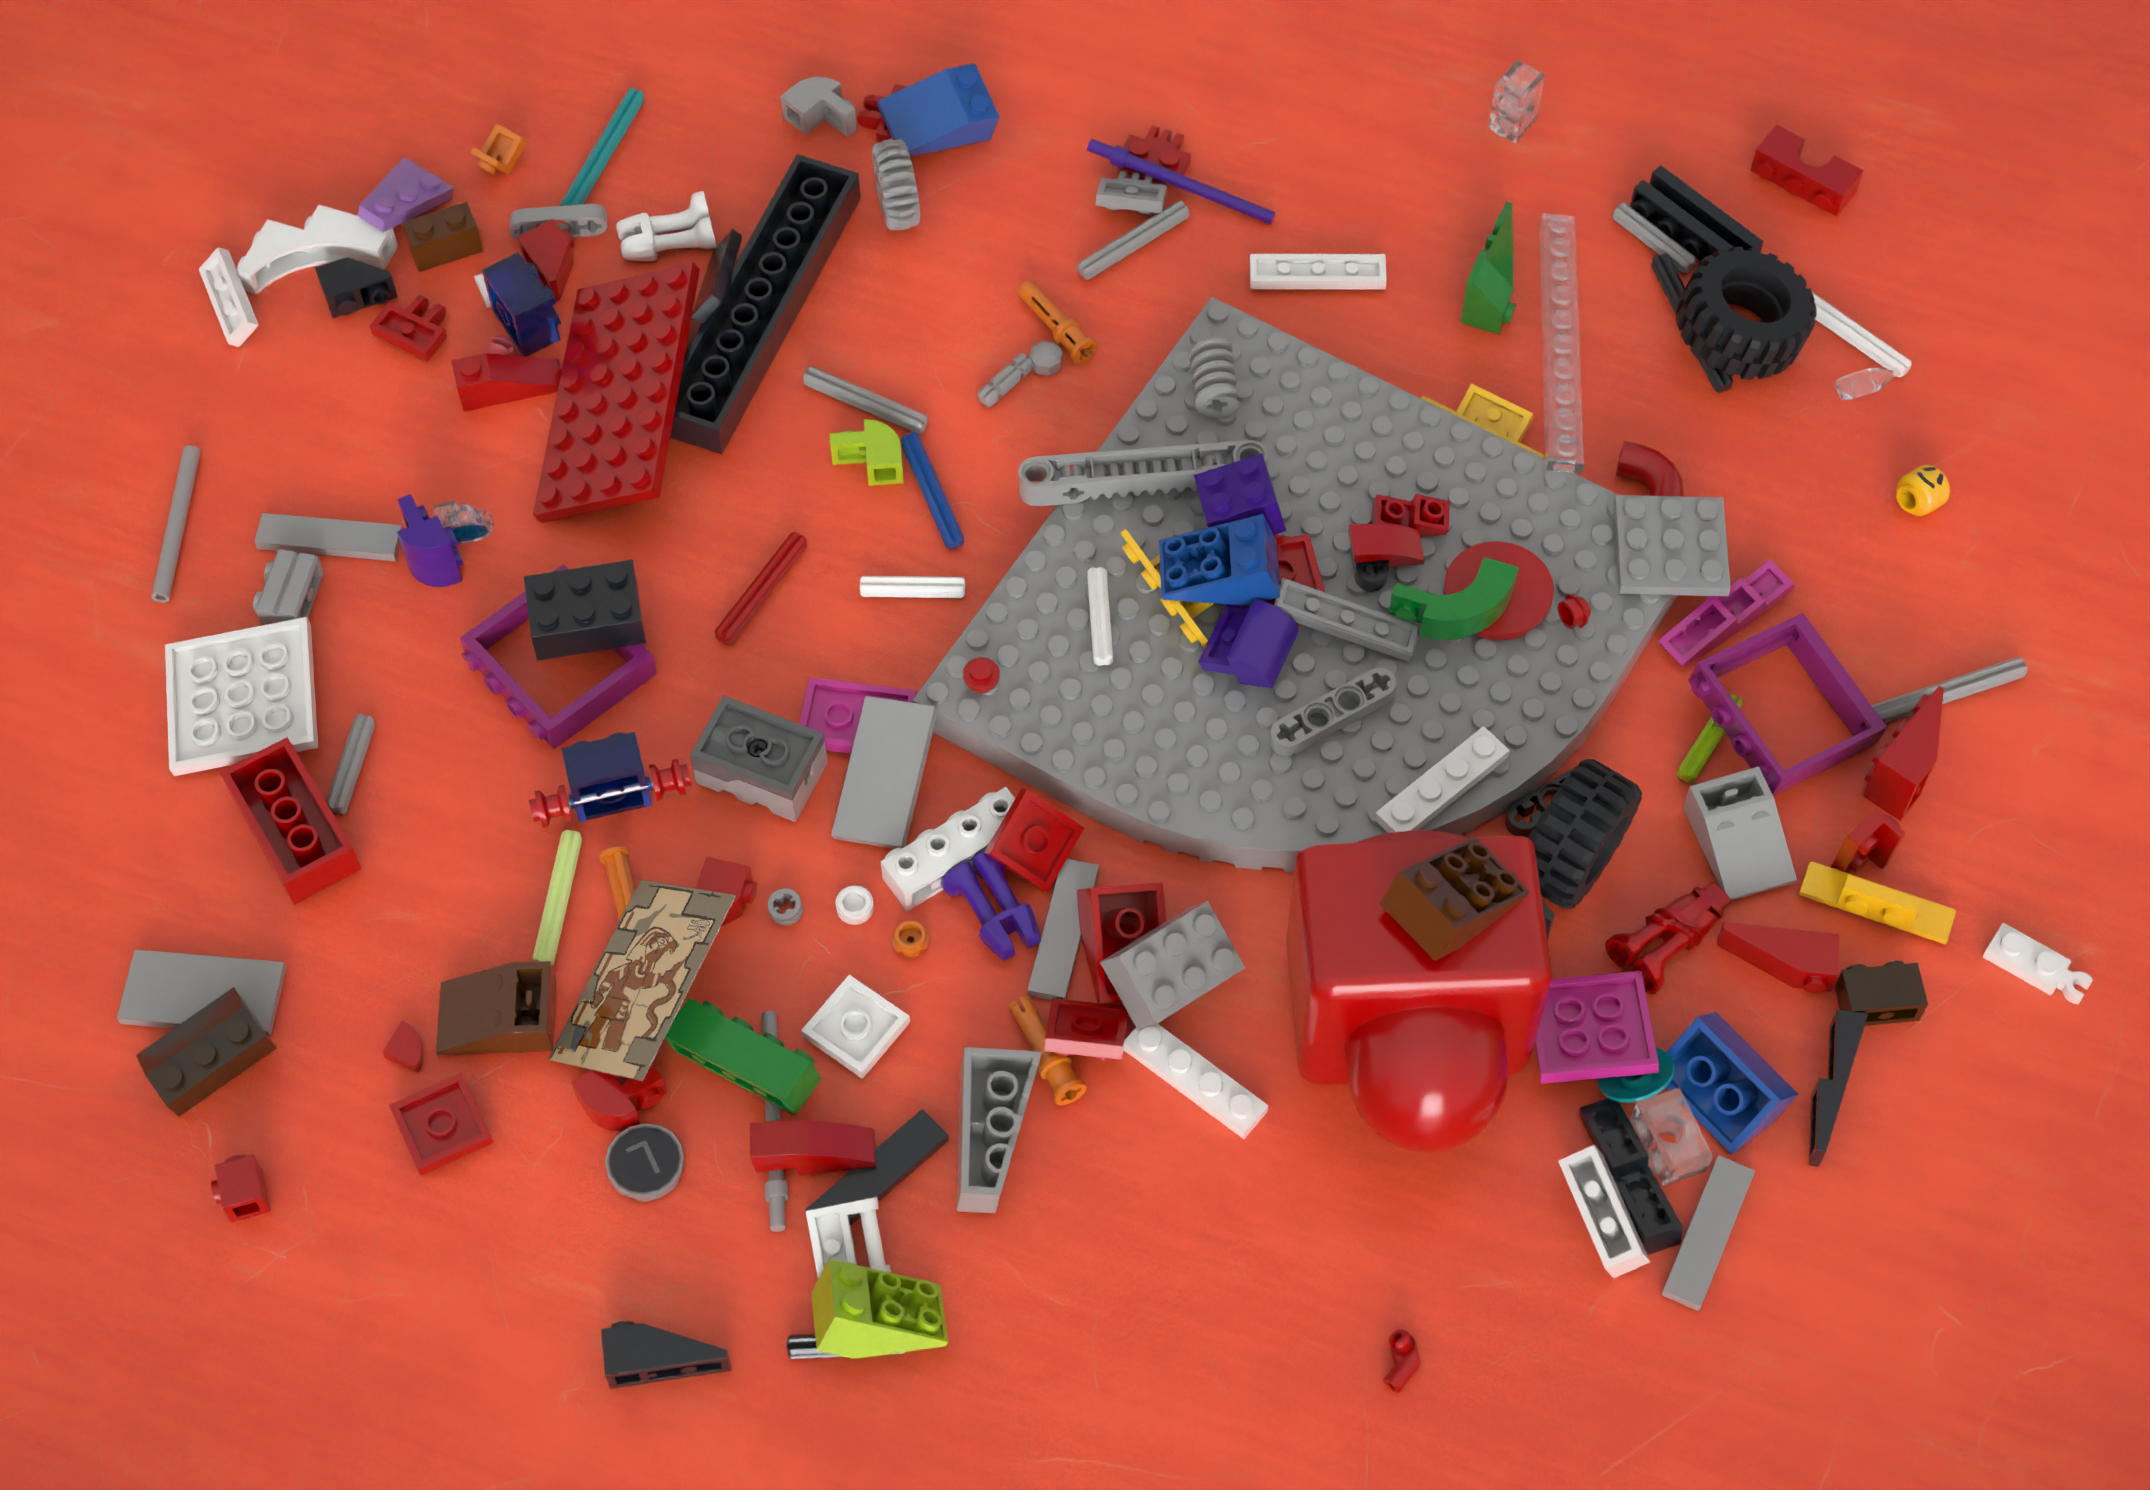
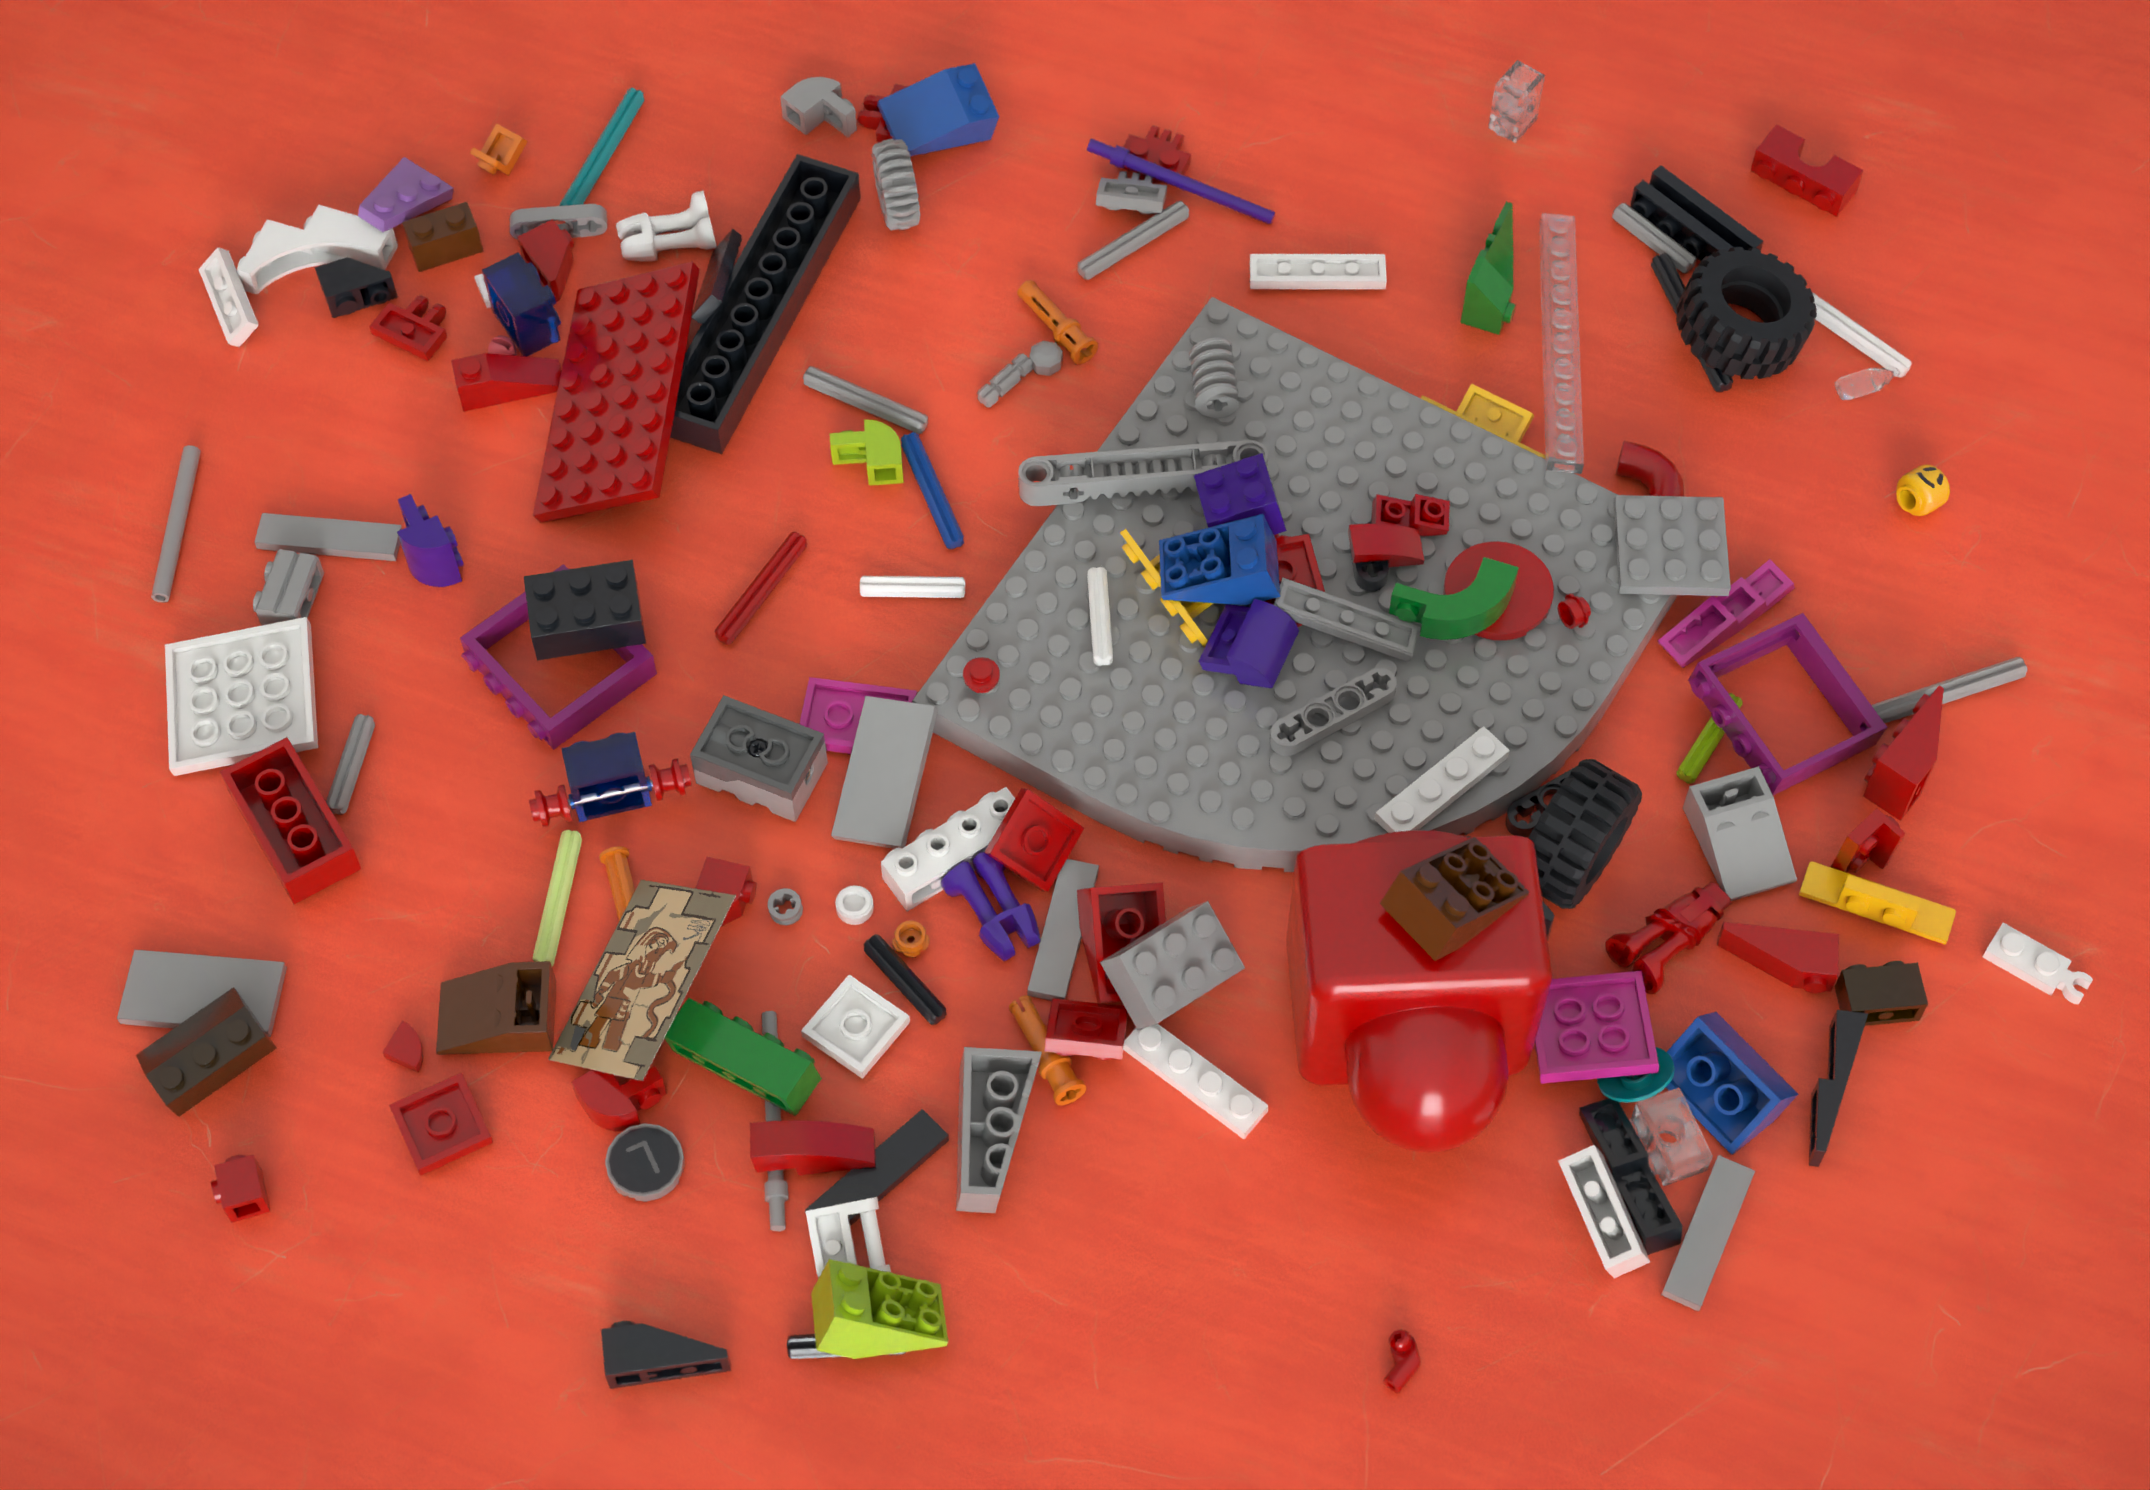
(466, 522): clear rock -> none
(905, 979): none -> black axle

